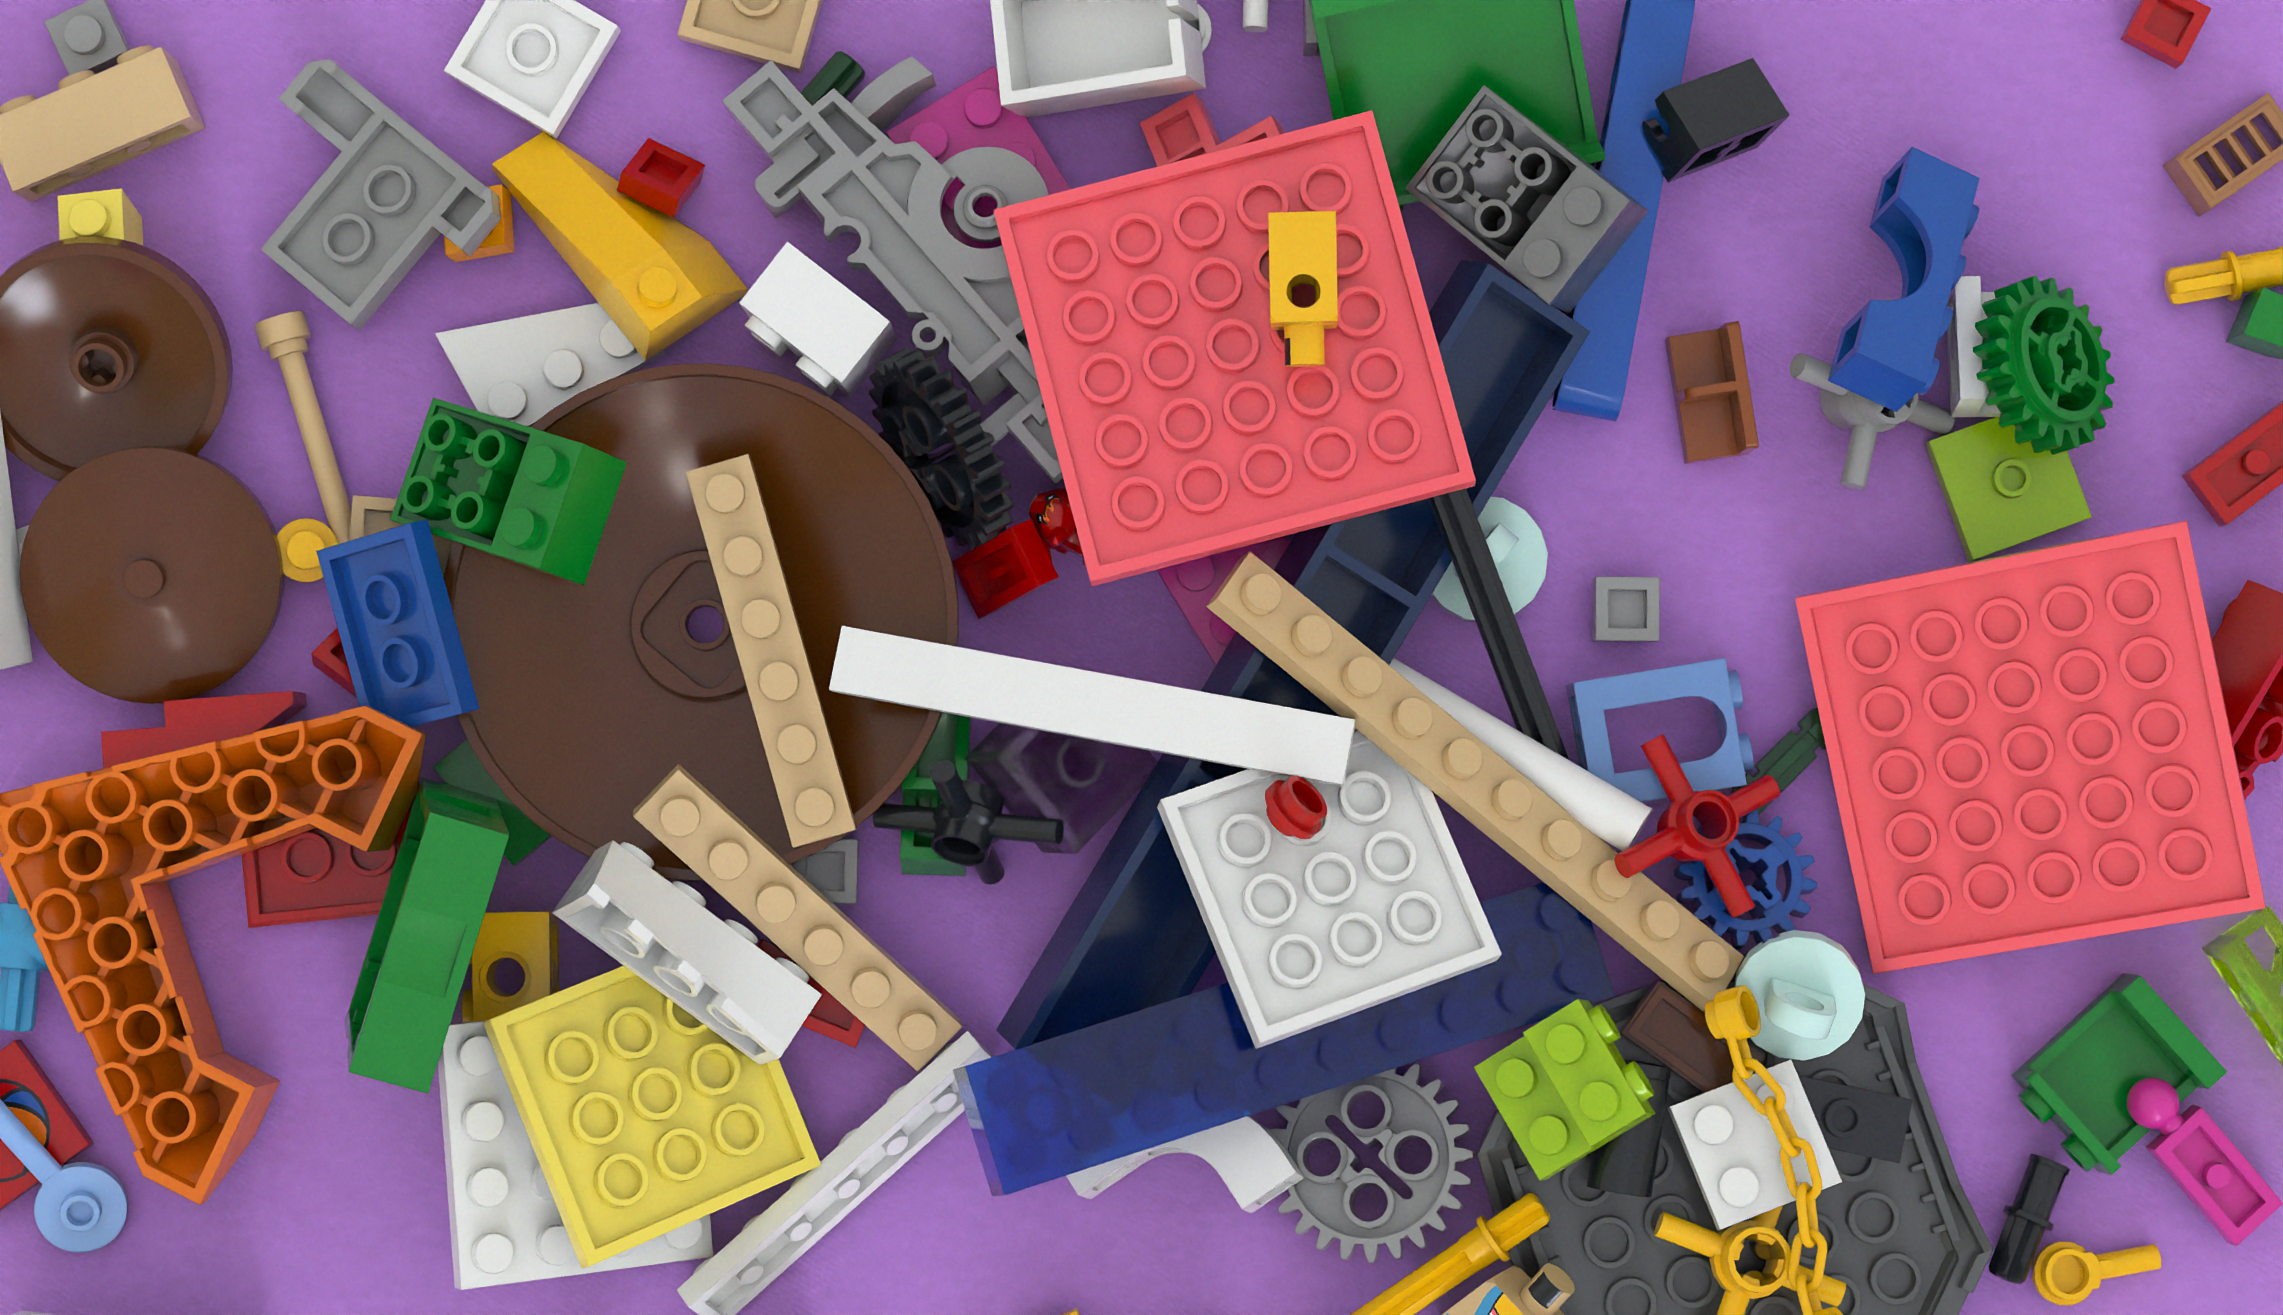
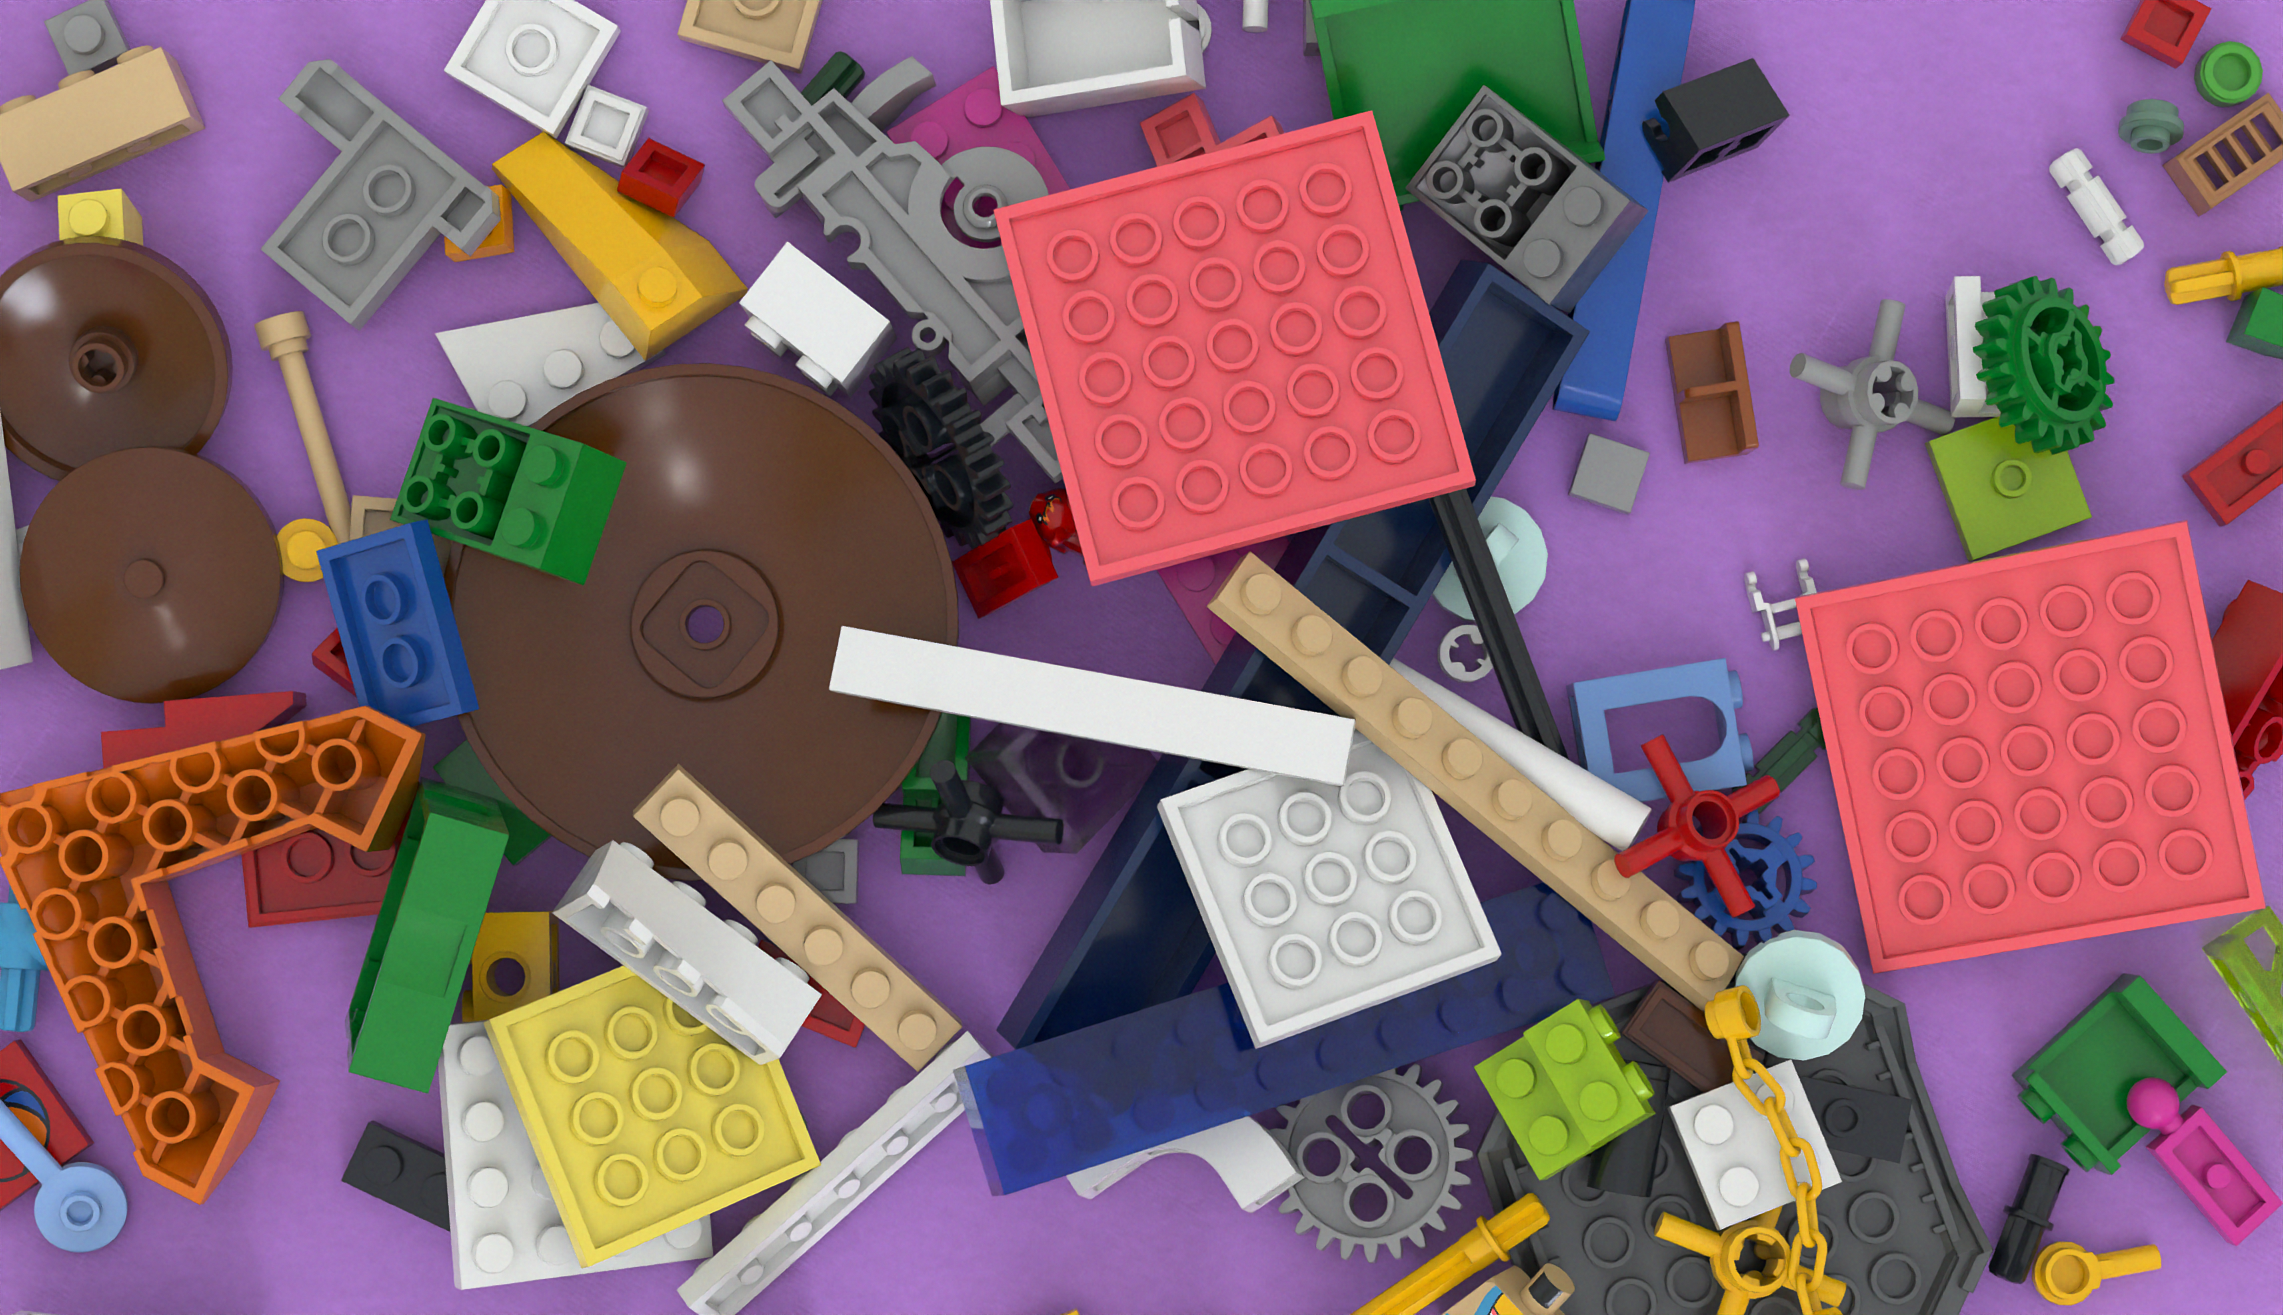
(401, 1173): none -> black plate
(607, 126): none -> white tile
(771, 651): tan plate -> none
(1295, 807): red plate -> none
(1303, 254): yellow torso -> none
(1456, 670): none -> white bush
(1608, 473): none -> light grey tile
(1626, 609): light grey plate -> none
(1773, 633): none -> white piece
(1923, 219): blue arch -> none
(2096, 206): none -> white axle
(2151, 126): none -> sand green plate
(2228, 74): none -> bright green tile

